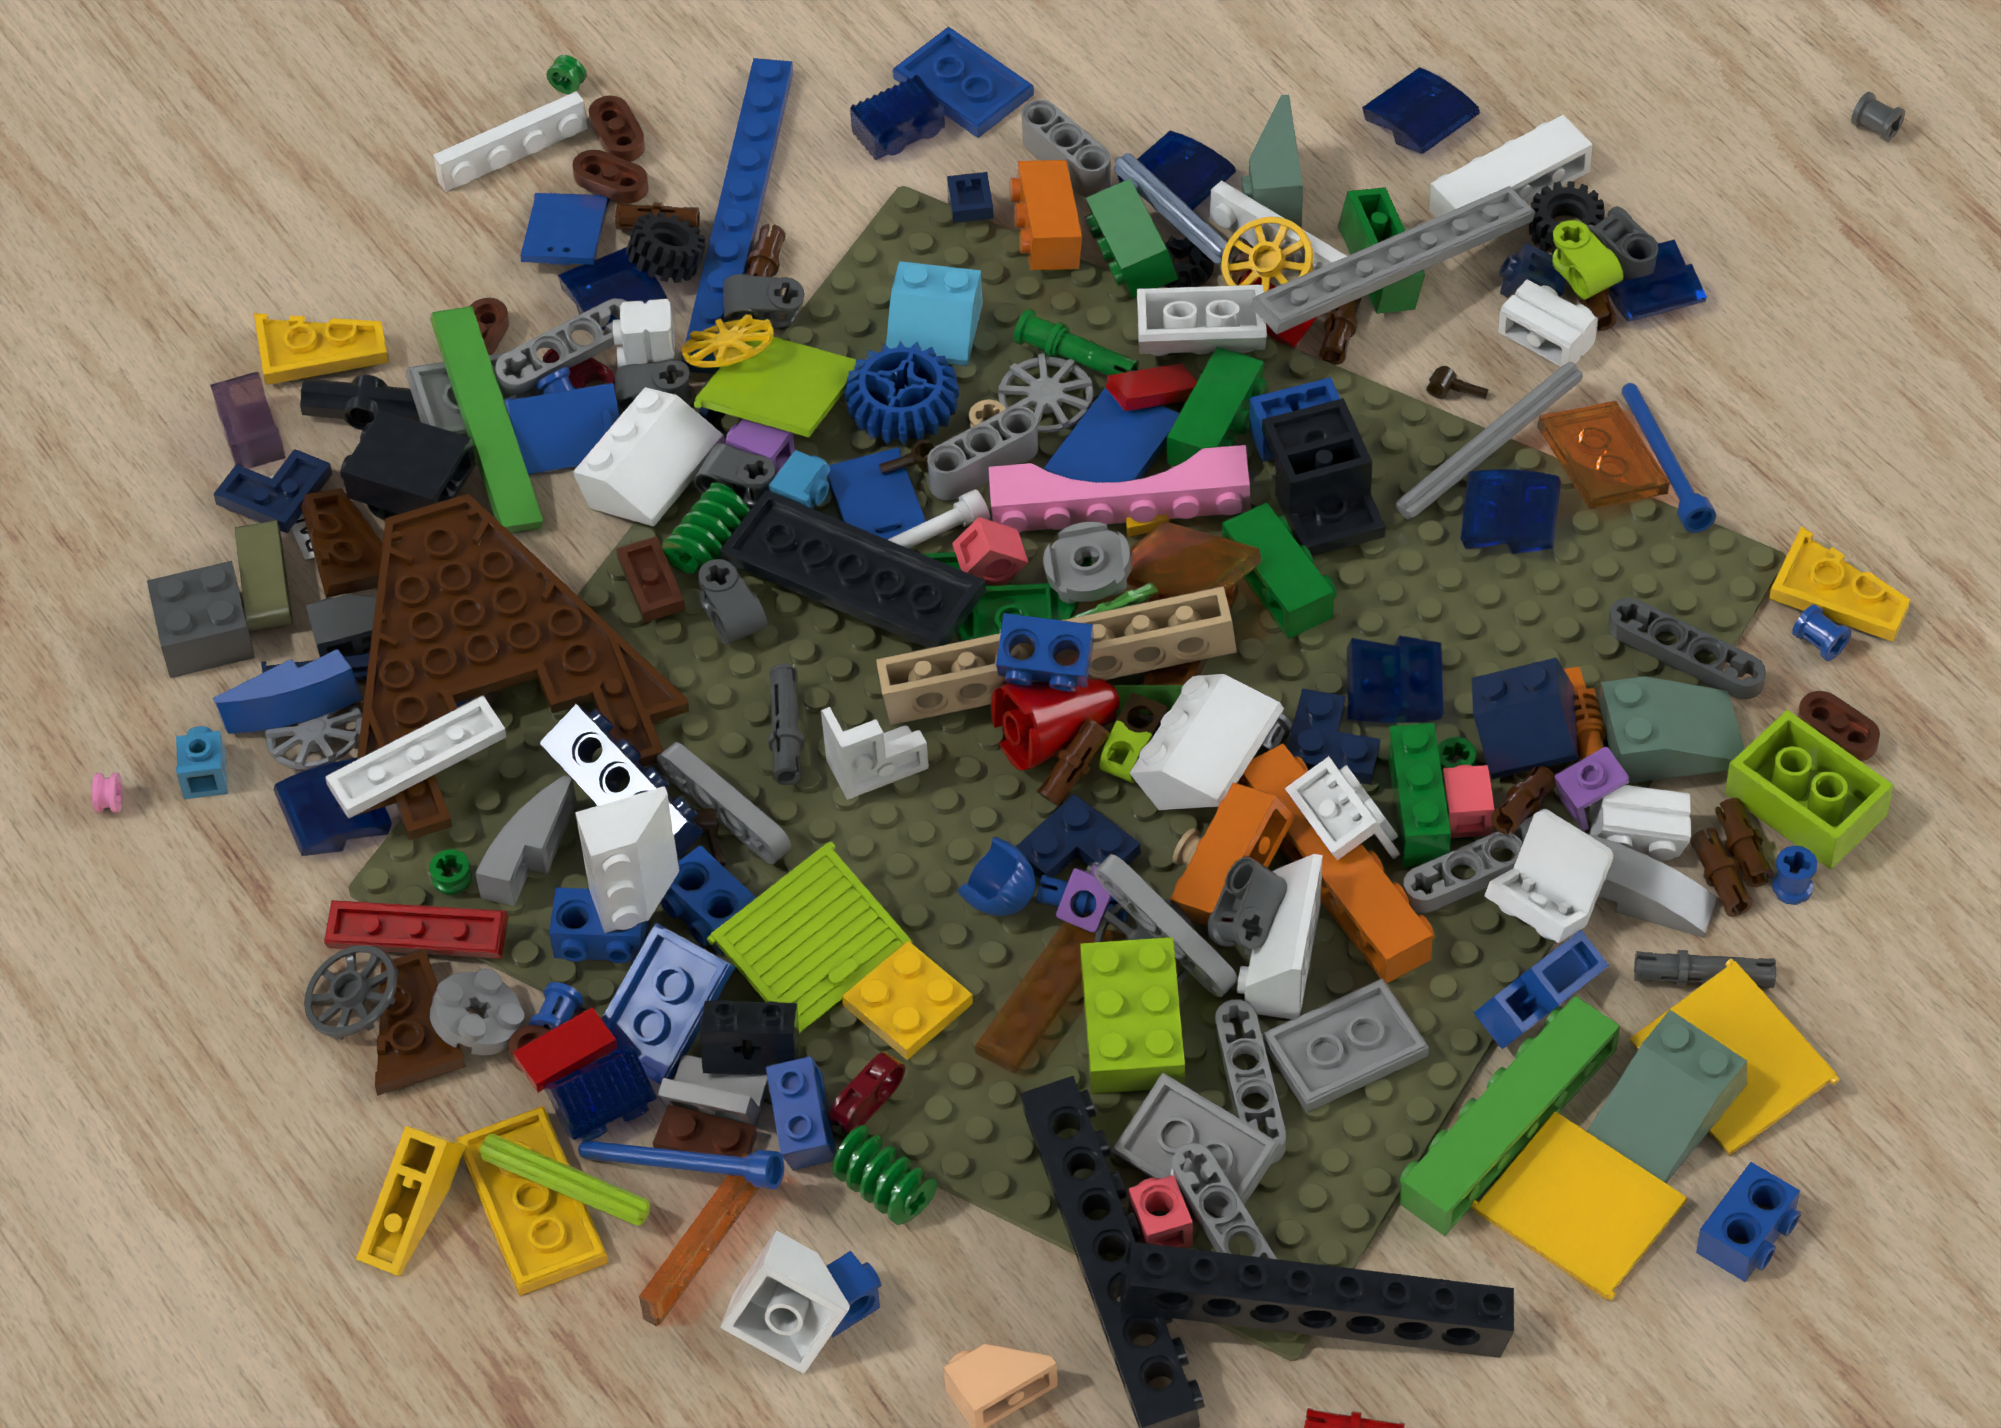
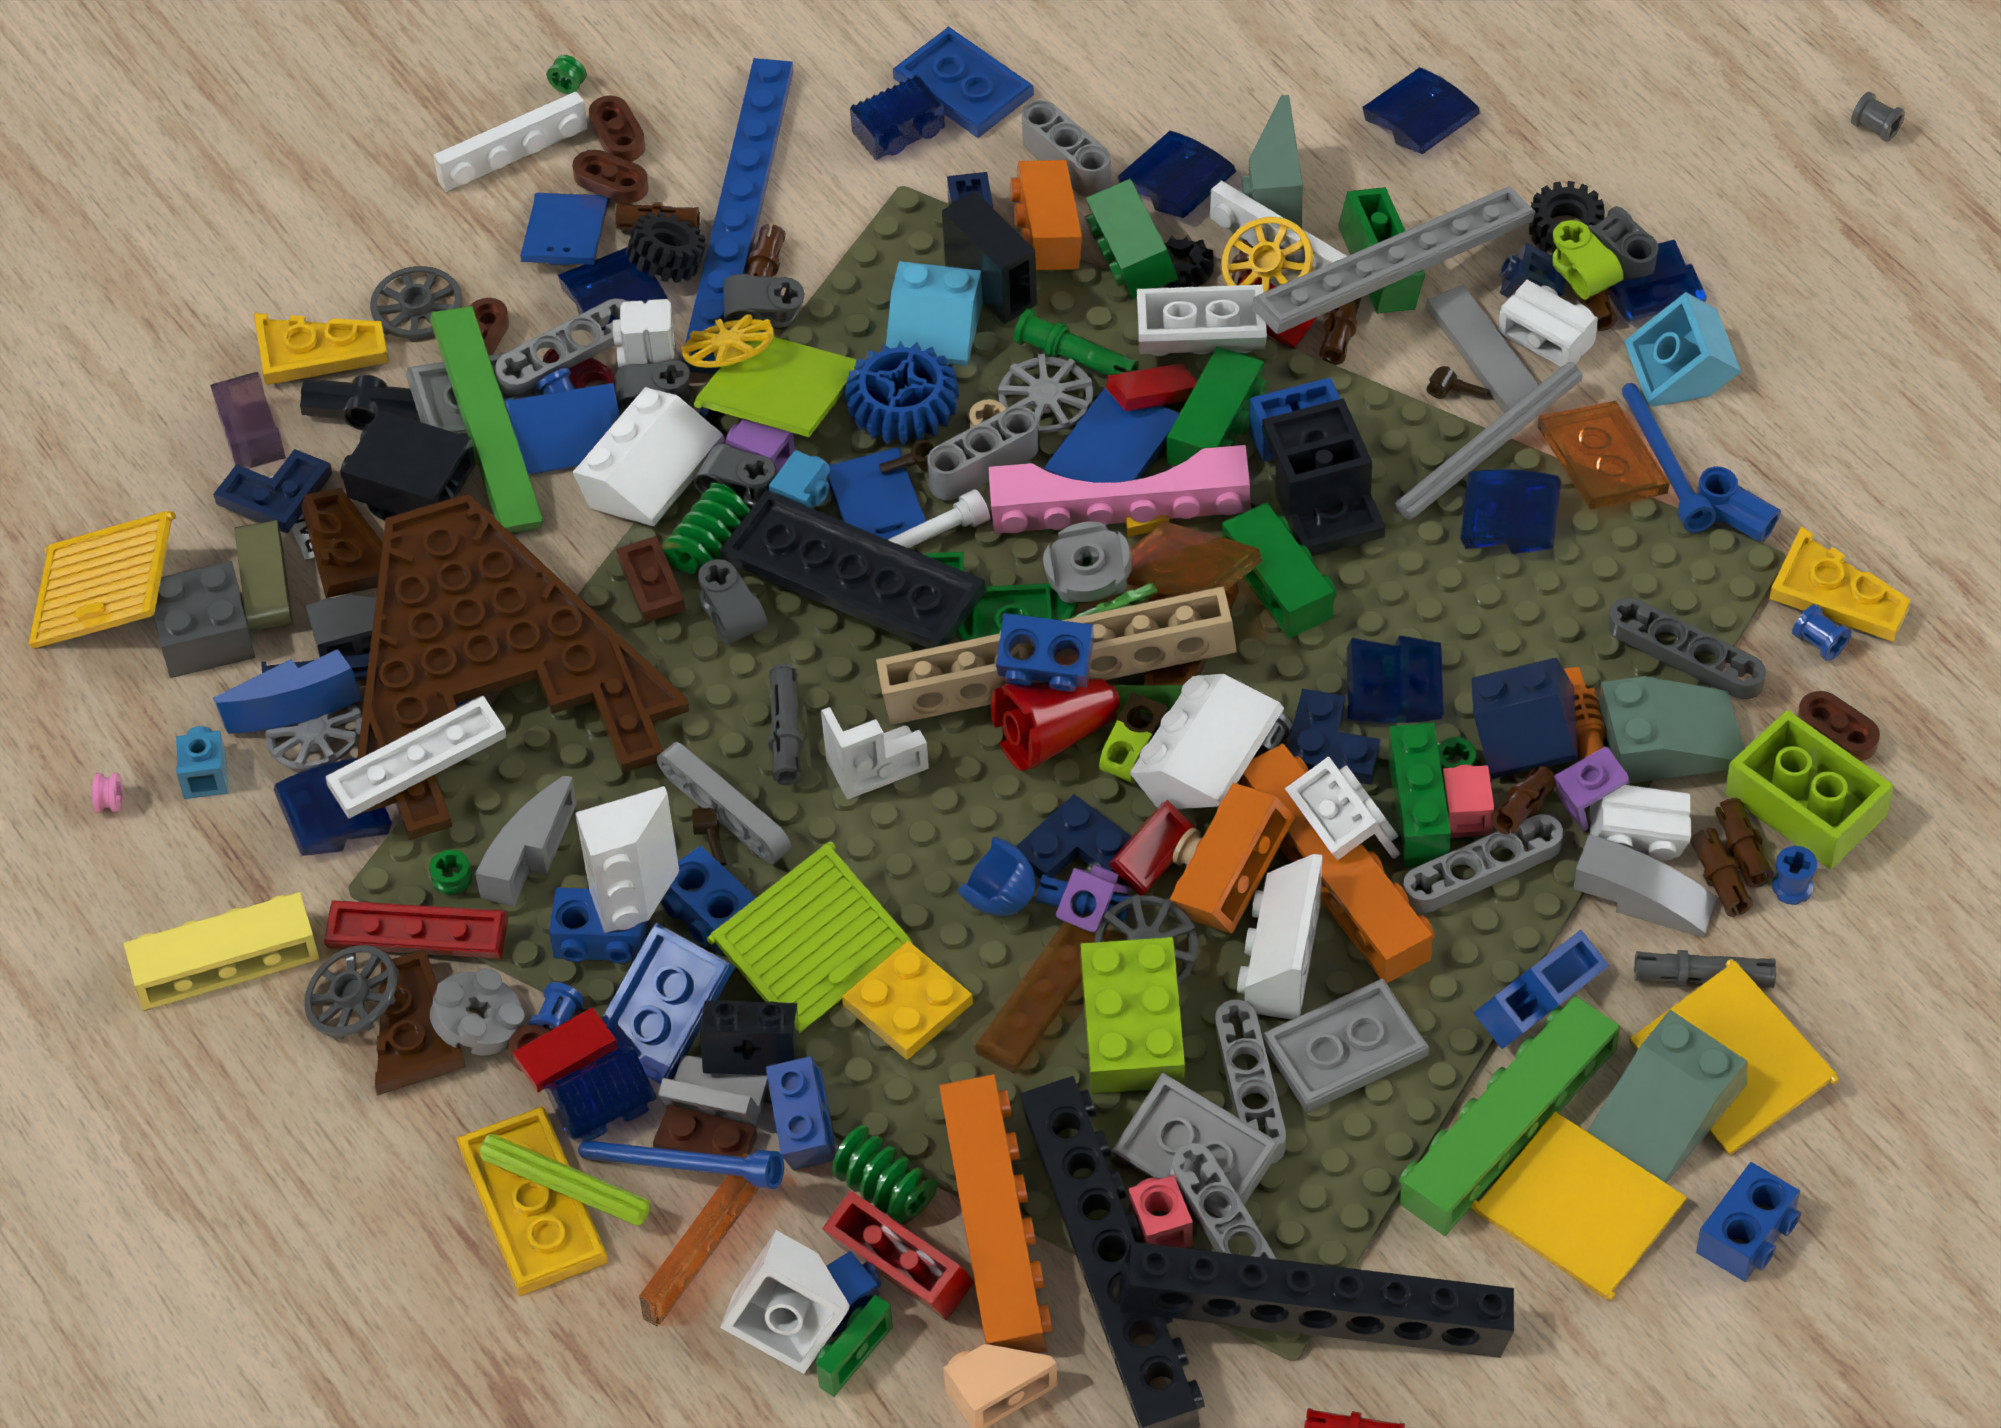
(101, 579): none -> yellow piece
(221, 950): none -> light yellow brick
(409, 1198): yellow slope -> none
(414, 301): none -> dark grey wheel
(573, 746): brick -> none
(862, 1334): none -> green plate
(867, 1092): dark red piece -> none
(898, 1255): none -> red brick
(985, 242): none -> black brick
(990, 551): coral brick -> none
(992, 1214): none -> orange brick
(1073, 762): reddish brown pin -> none
(1151, 848): none -> red tile
(1164, 922): light grey beam -> none
(1172, 207): sand blue axle -> none
(1250, 901): dark grey piece -> none
(1481, 346): none -> light grey tile
(1526, 164): white brick -> none
(1553, 878): white bracket -> none
(1682, 353): none -> medium azure slope
(1737, 505): none -> blue piece

